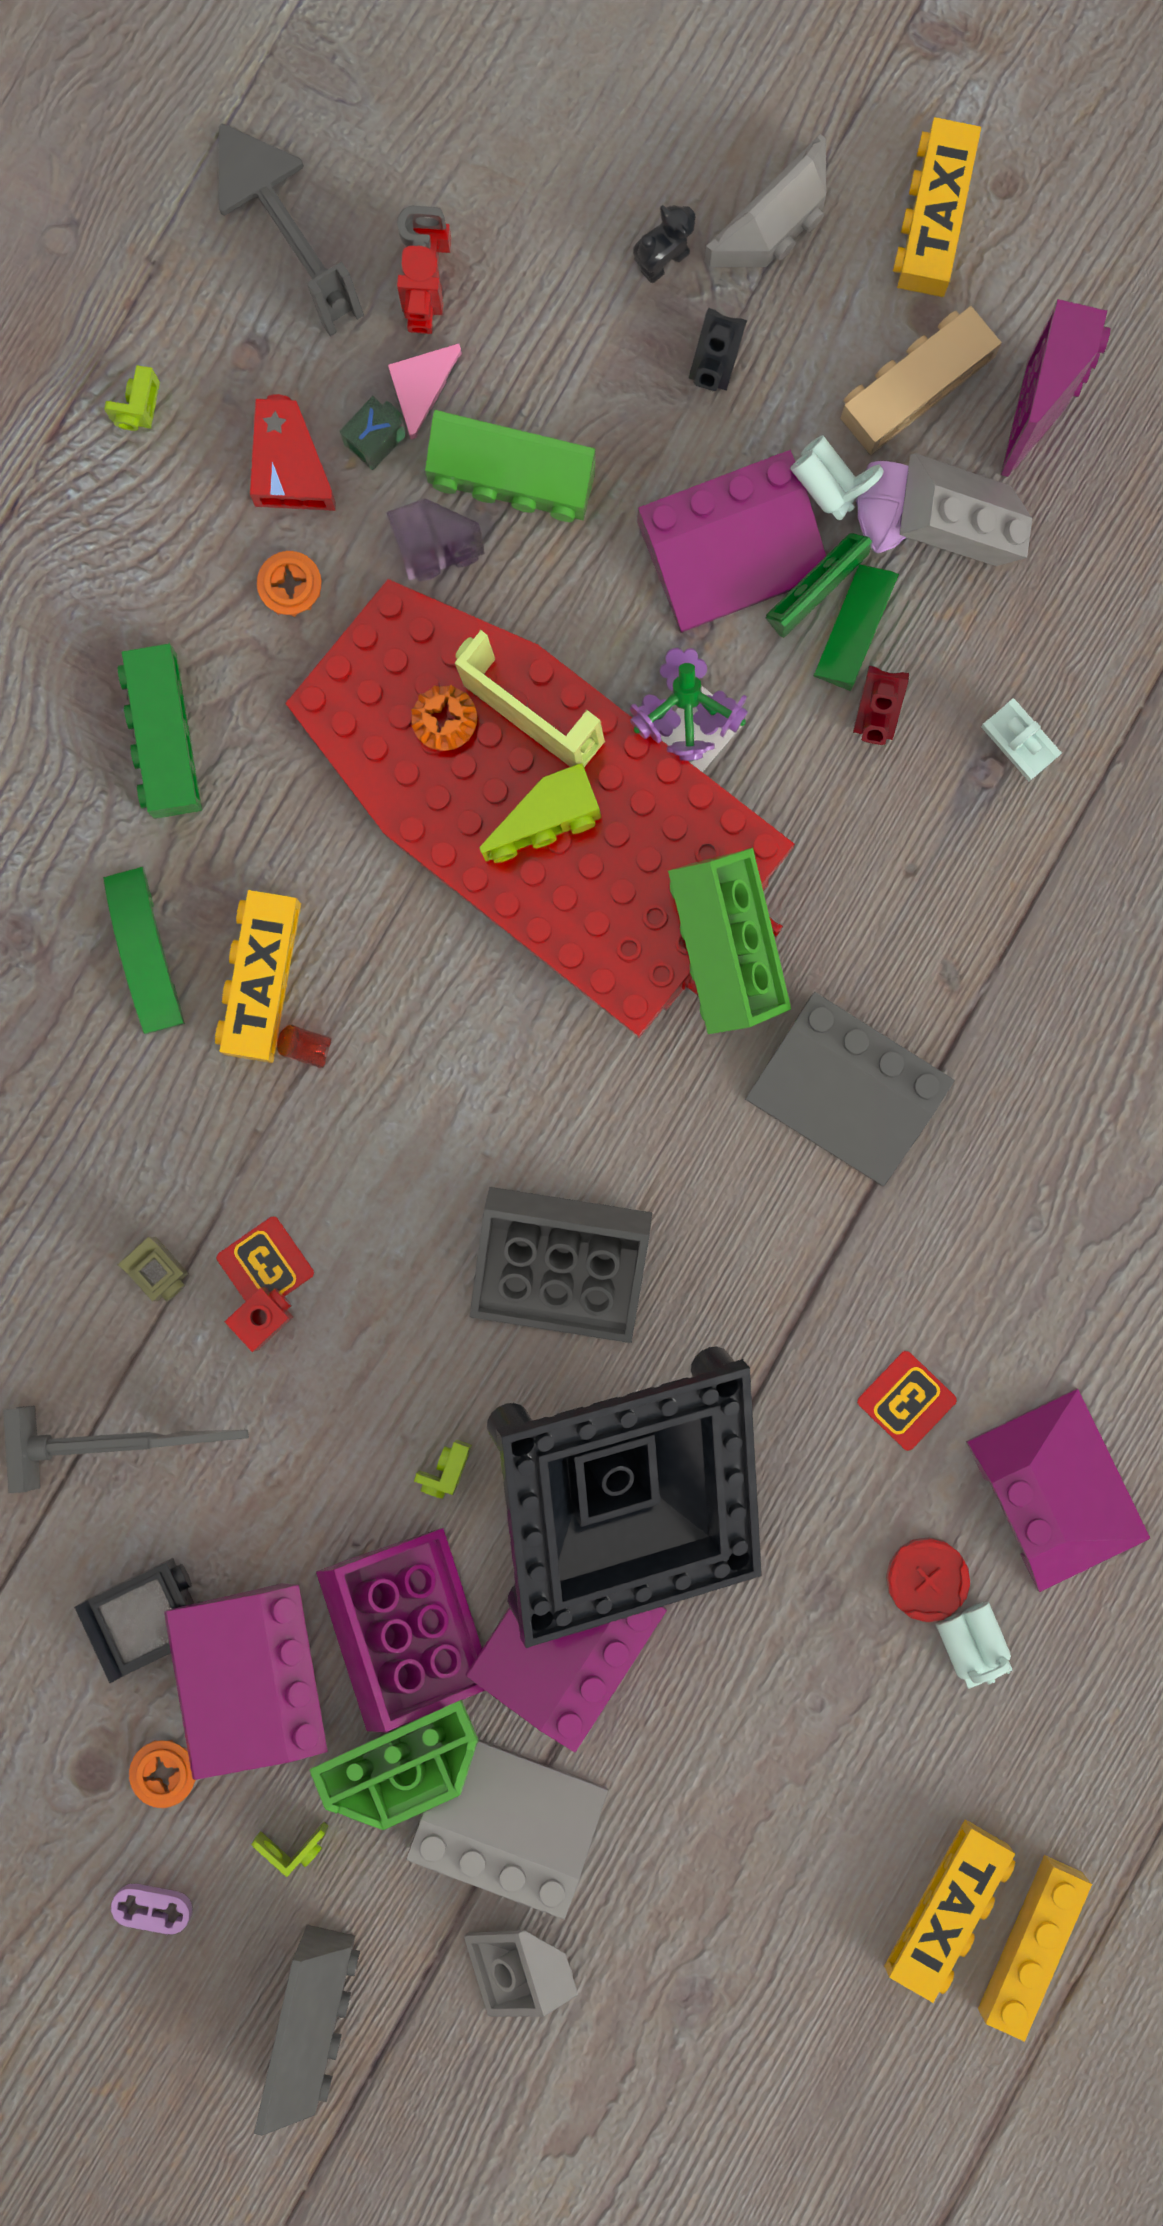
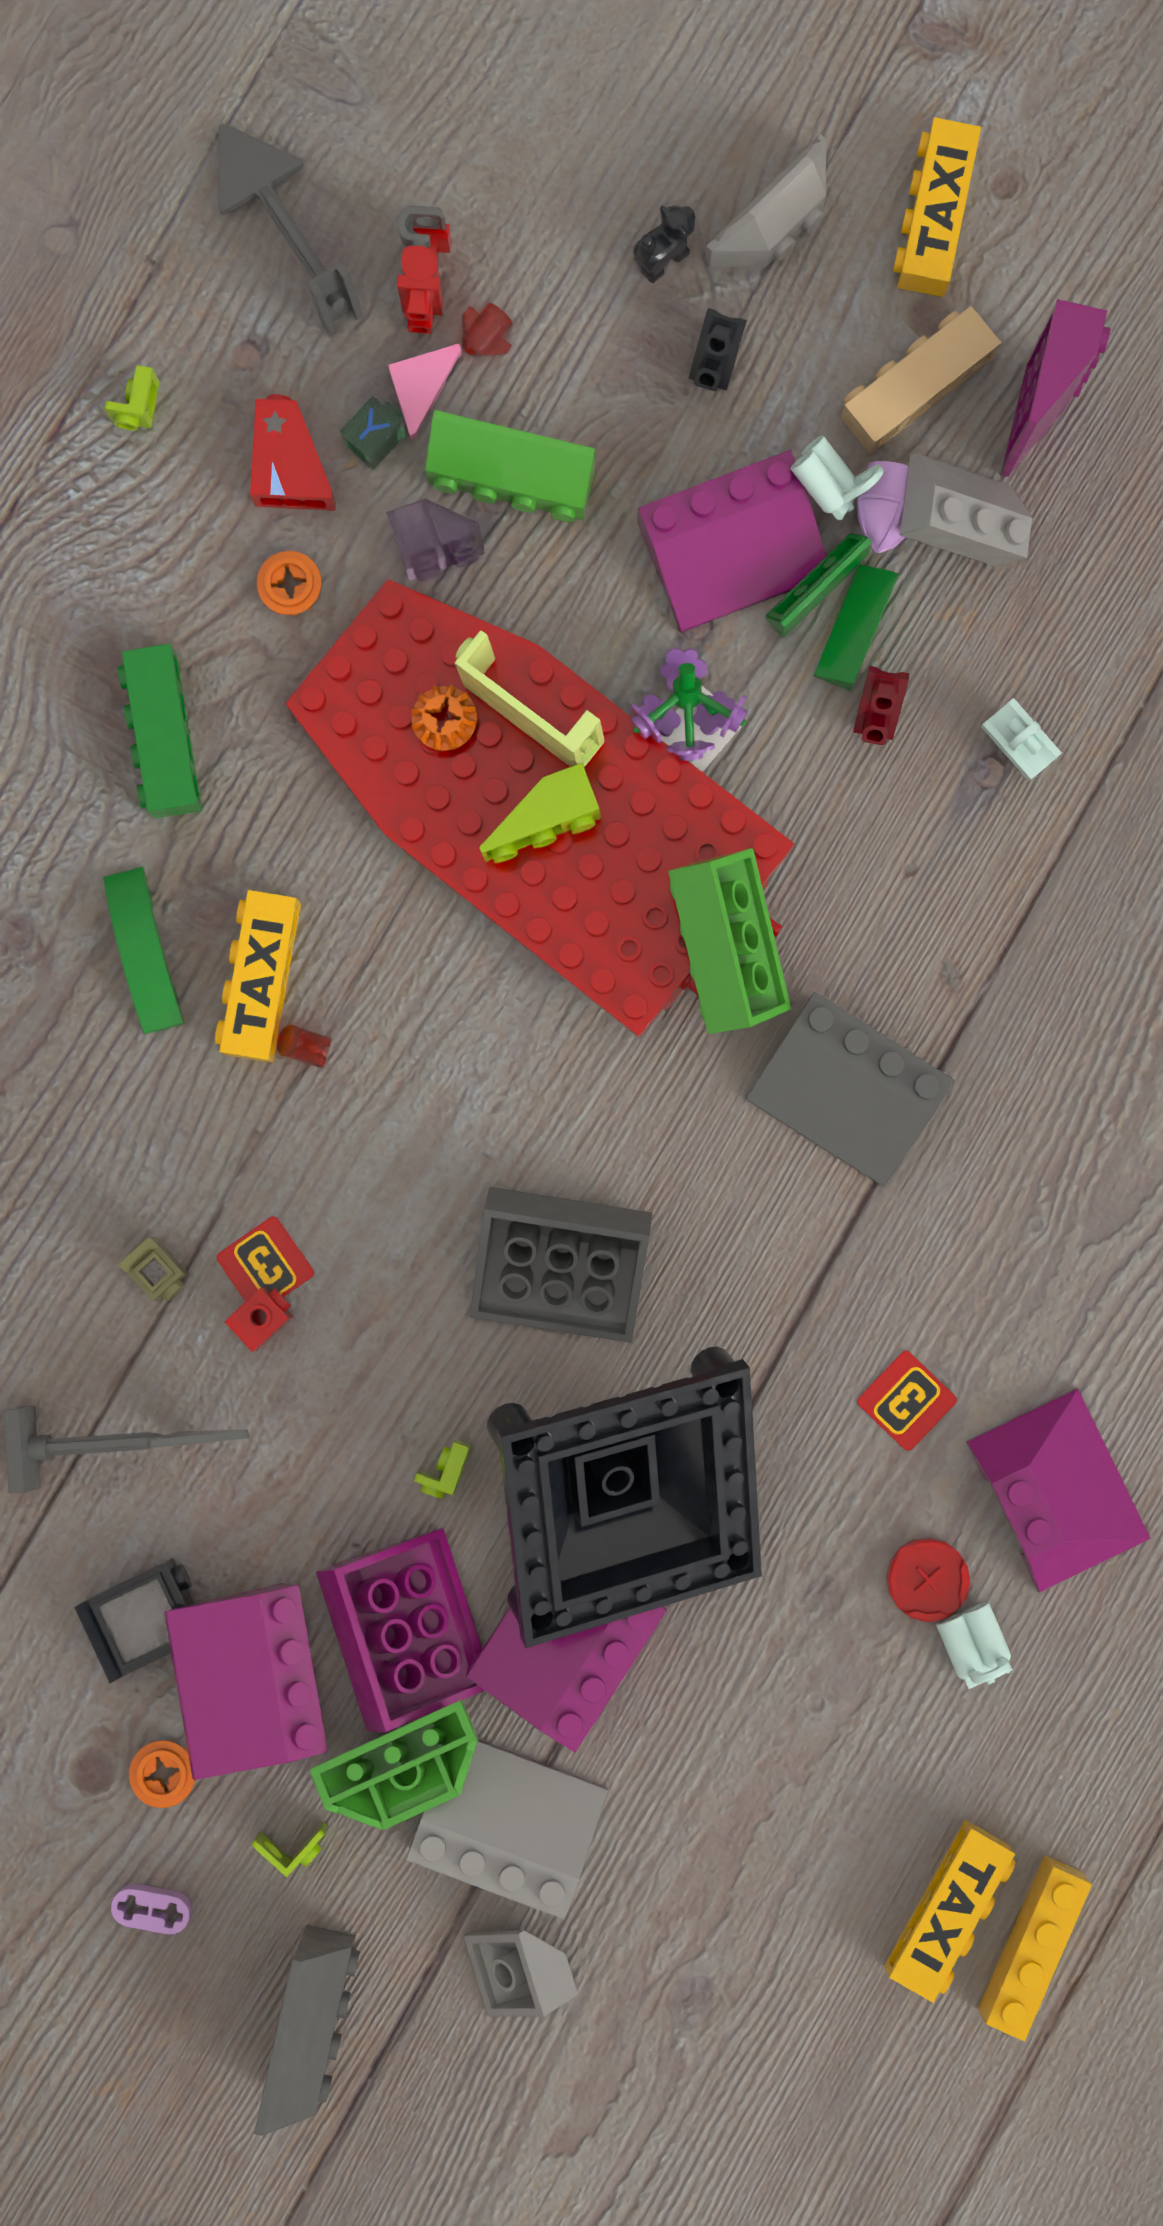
(485, 331): none -> clear red piece

